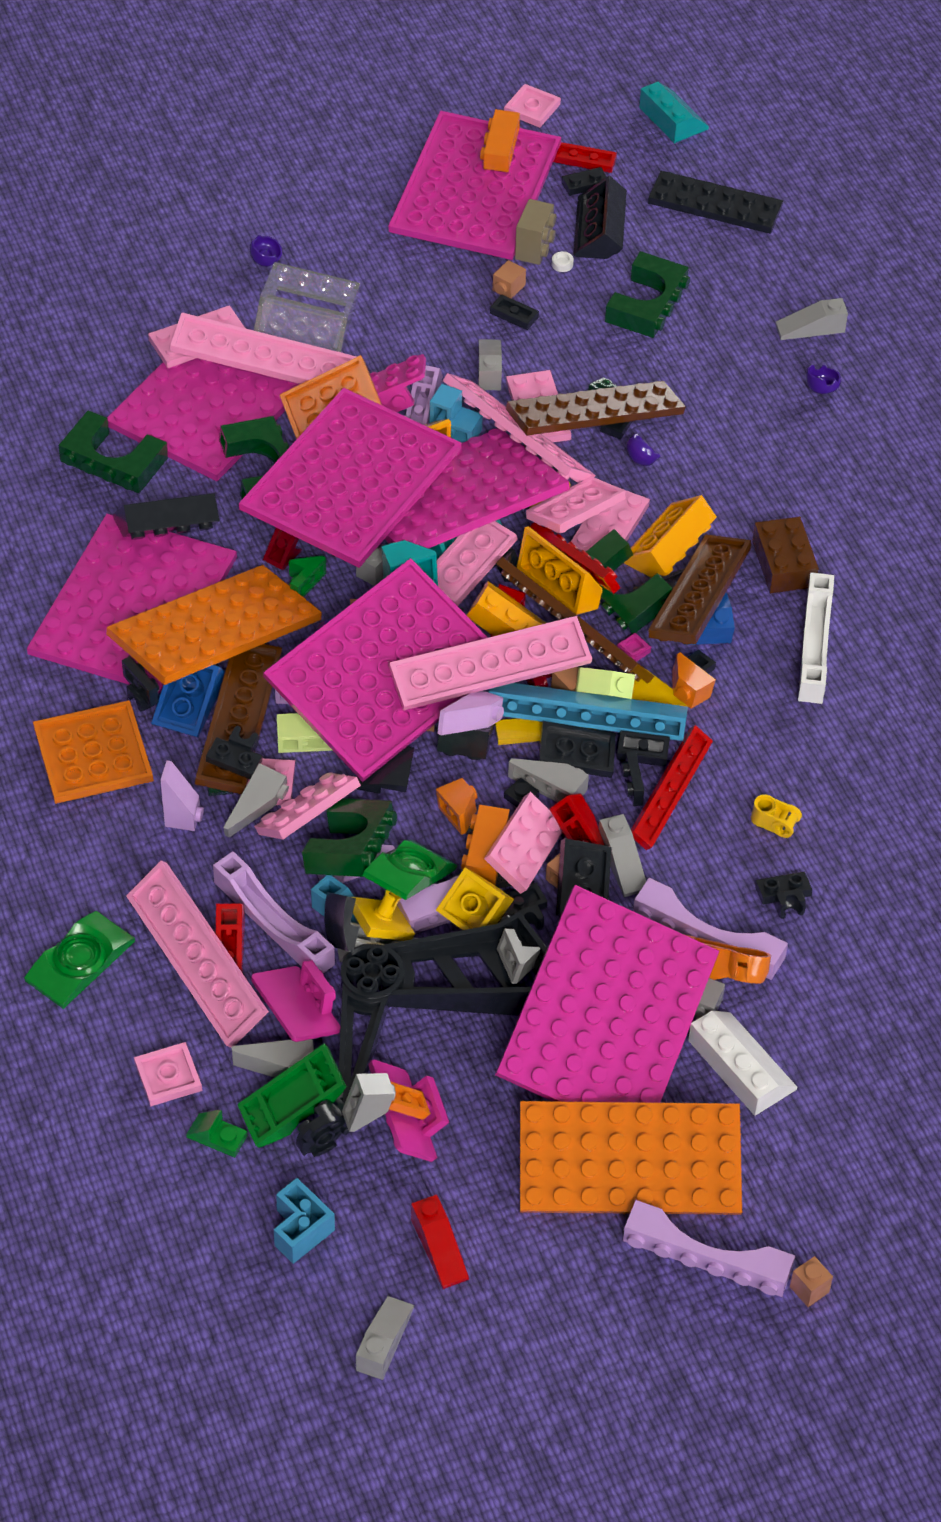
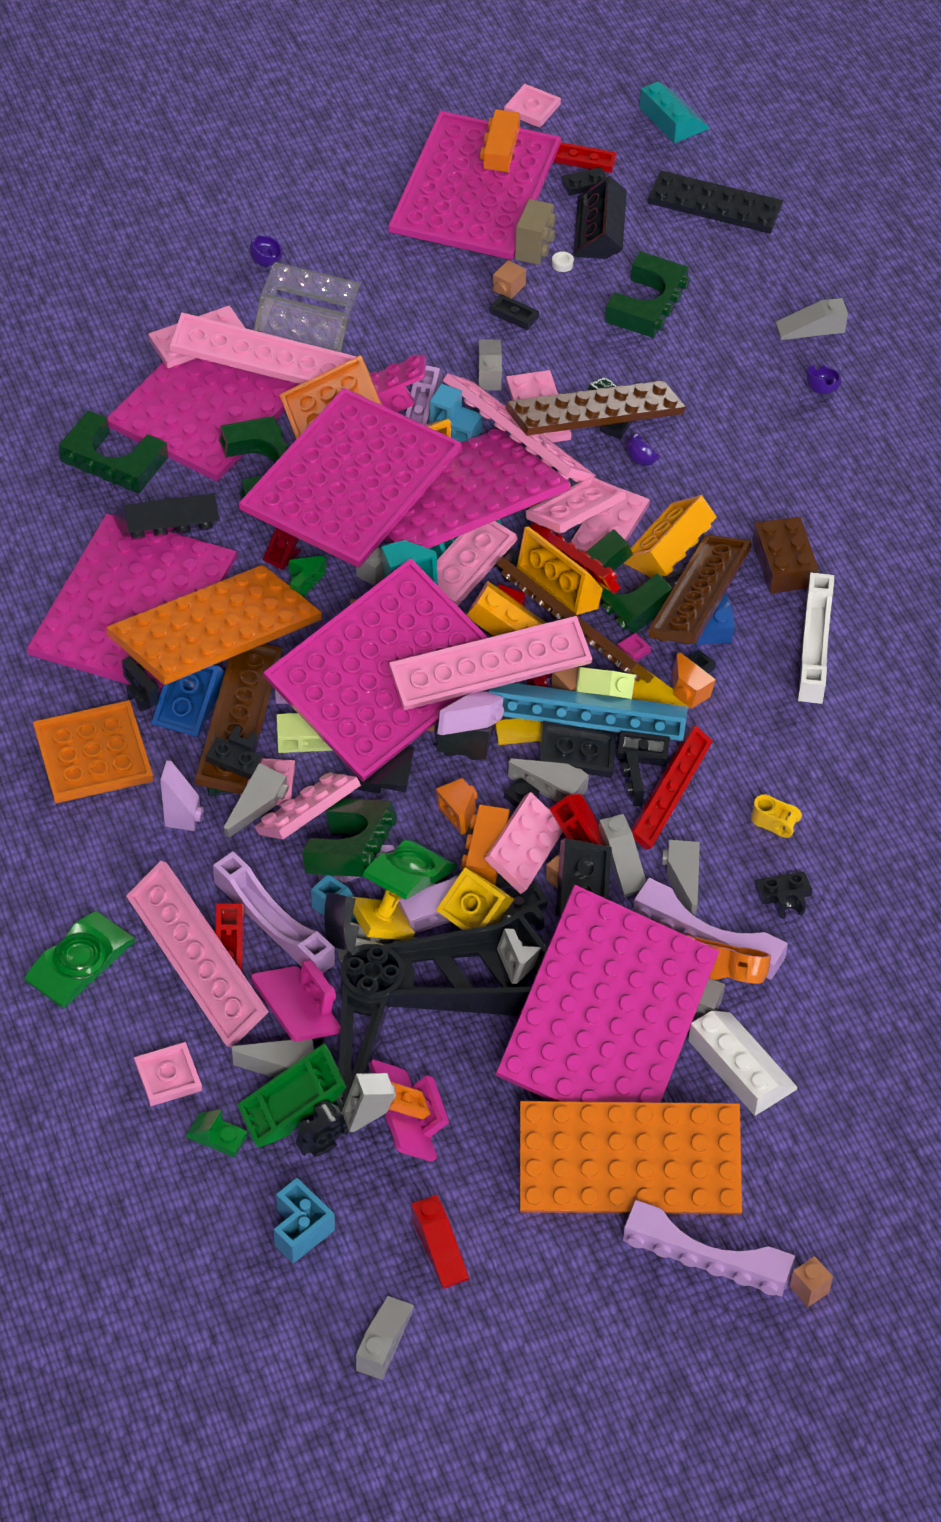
(683, 871): none -> light grey slope

